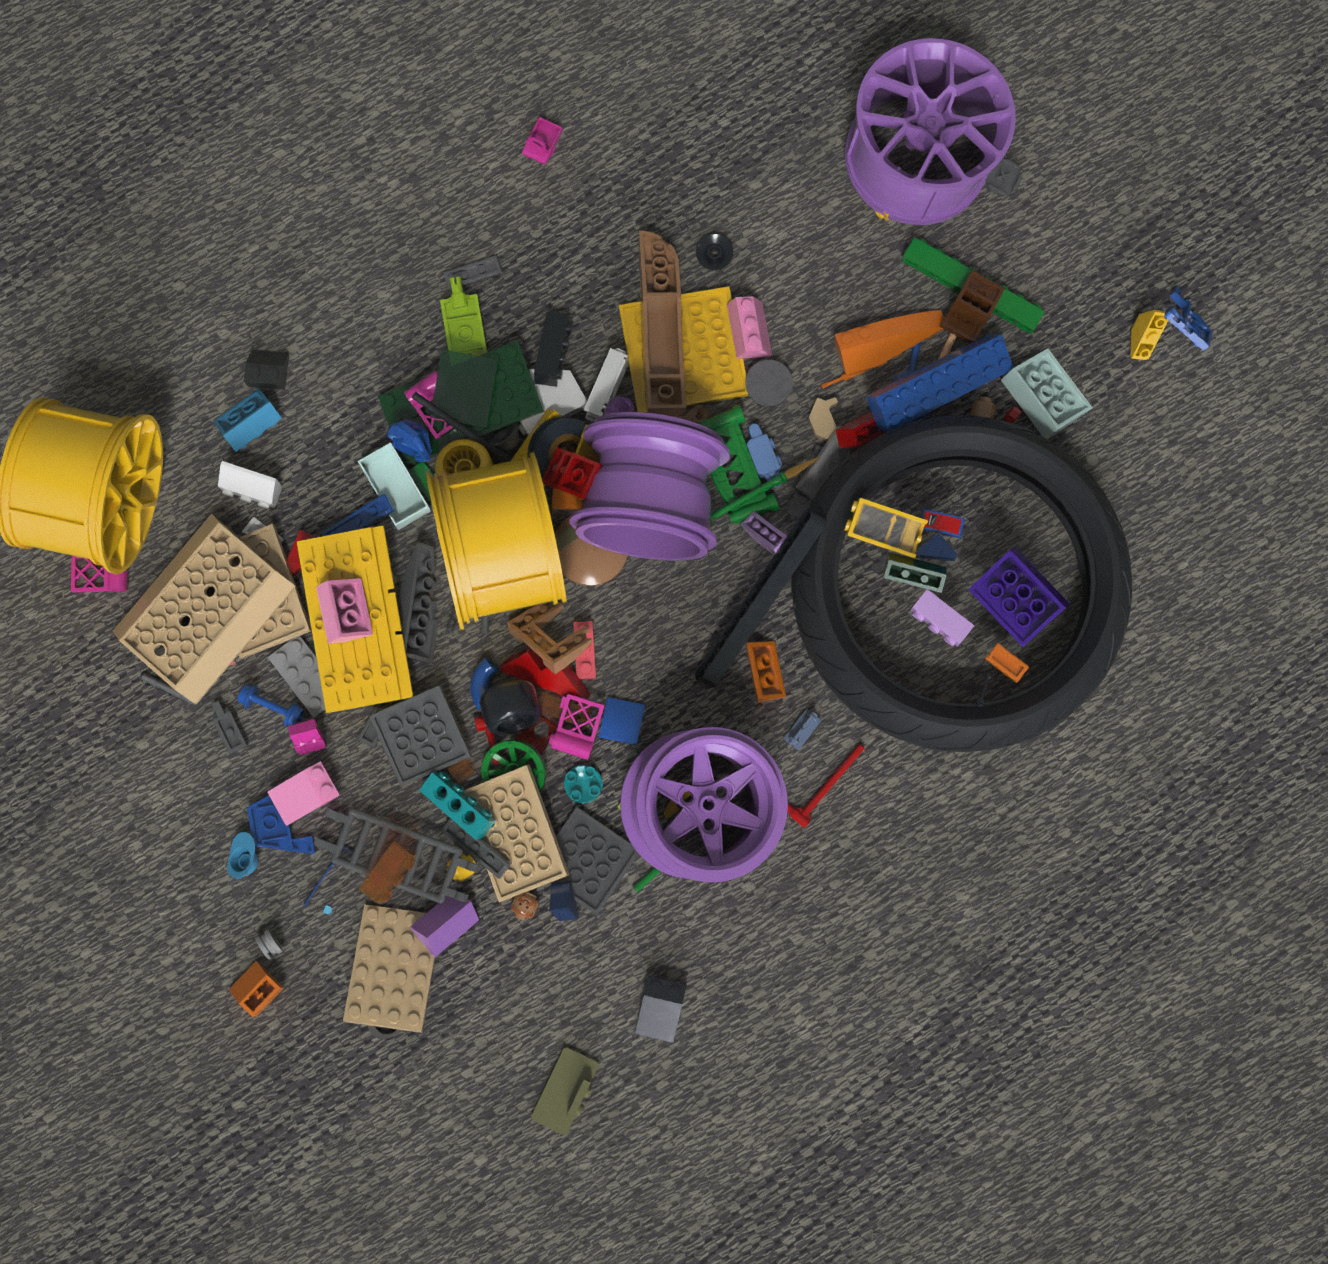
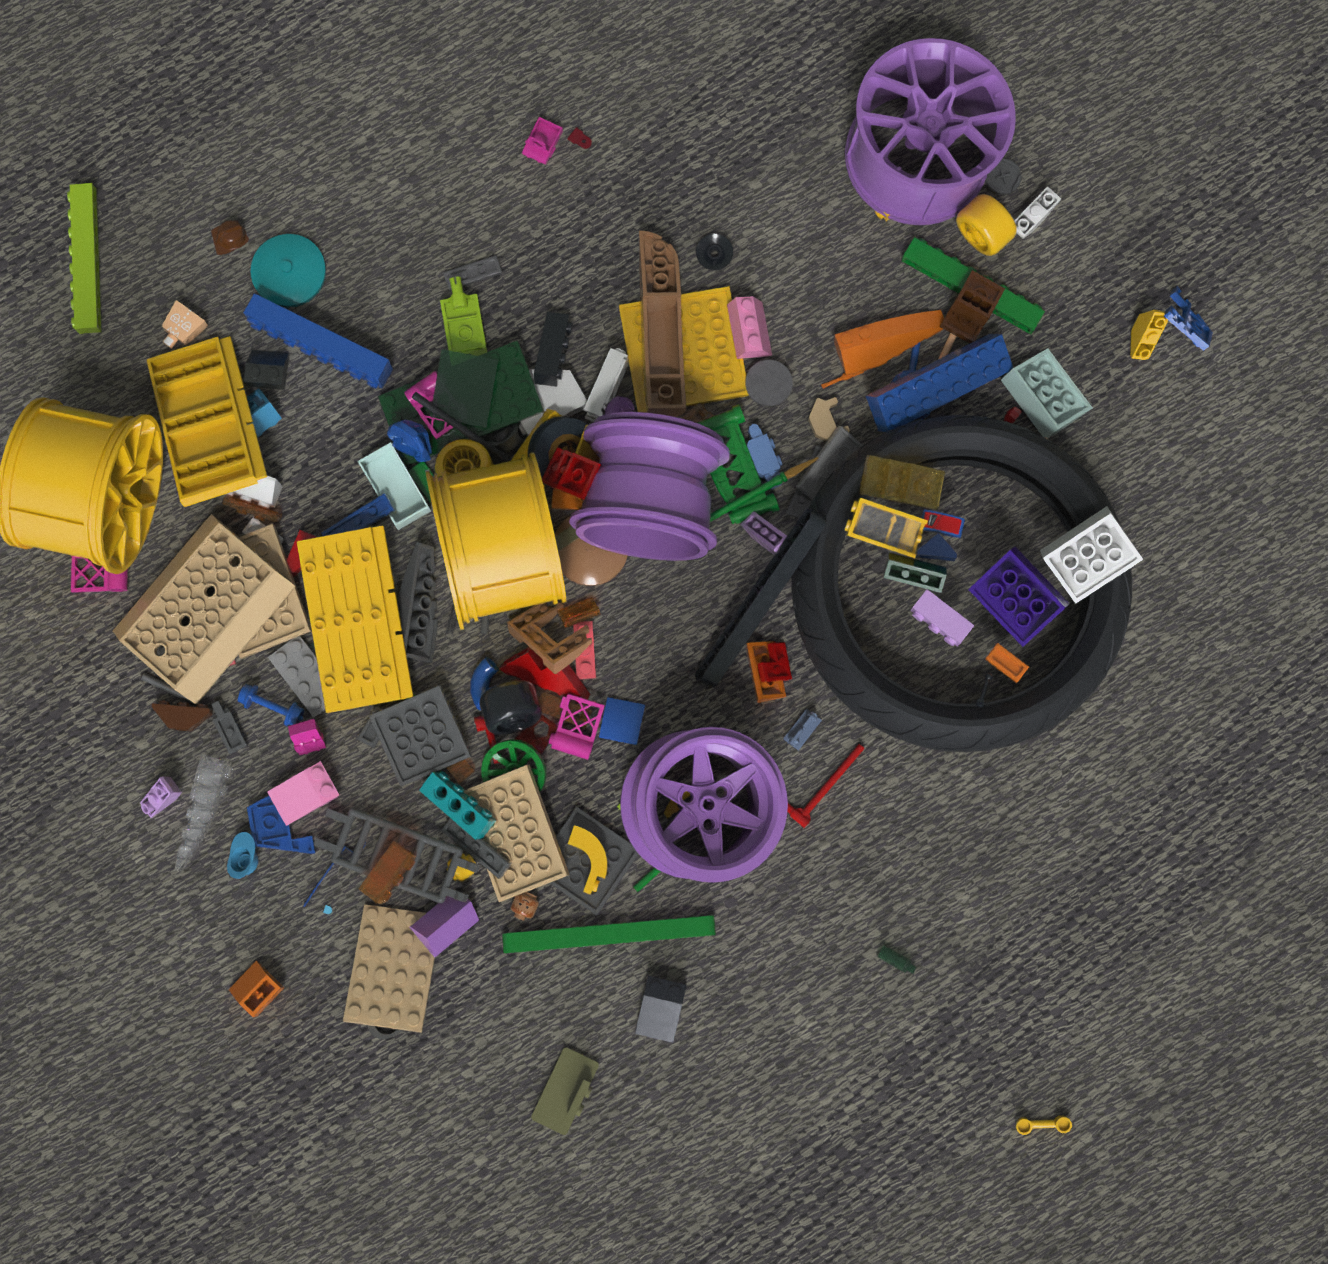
(84, 258): none -> lime brick
(160, 796): none -> lavender slope
(182, 325): none -> light nougat torso
(182, 716): none -> reddish brown slope
(206, 420): none -> yellow door
(206, 794): none -> clear wedge
(229, 237): none -> reddish brown piece
(259, 512): none -> clear orange plate
(269, 944): light grey wheel -> none
(288, 270): none -> teal dish
(318, 341): none -> blue brick
(344, 610): bright pink slope -> none
(563, 902): dark blue slope -> none
(577, 137): none -> dark red piece
(578, 612): none -> clear orange plate
(583, 784): teal dish -> none
(593, 848): none -> yellow arch
(608, 934): none -> green beam
(778, 667): none -> red tile
(857, 431): red brick -> none
(896, 959): none -> clear green cylinder
(902, 482): none -> clear yellow slope
(983, 408): medium nougat head -> none
(986, 224): none -> yellow wheel
(1036, 212): none -> white slope
(1061, 1123): none -> yellow bar
(1091, 554): none -> white slope

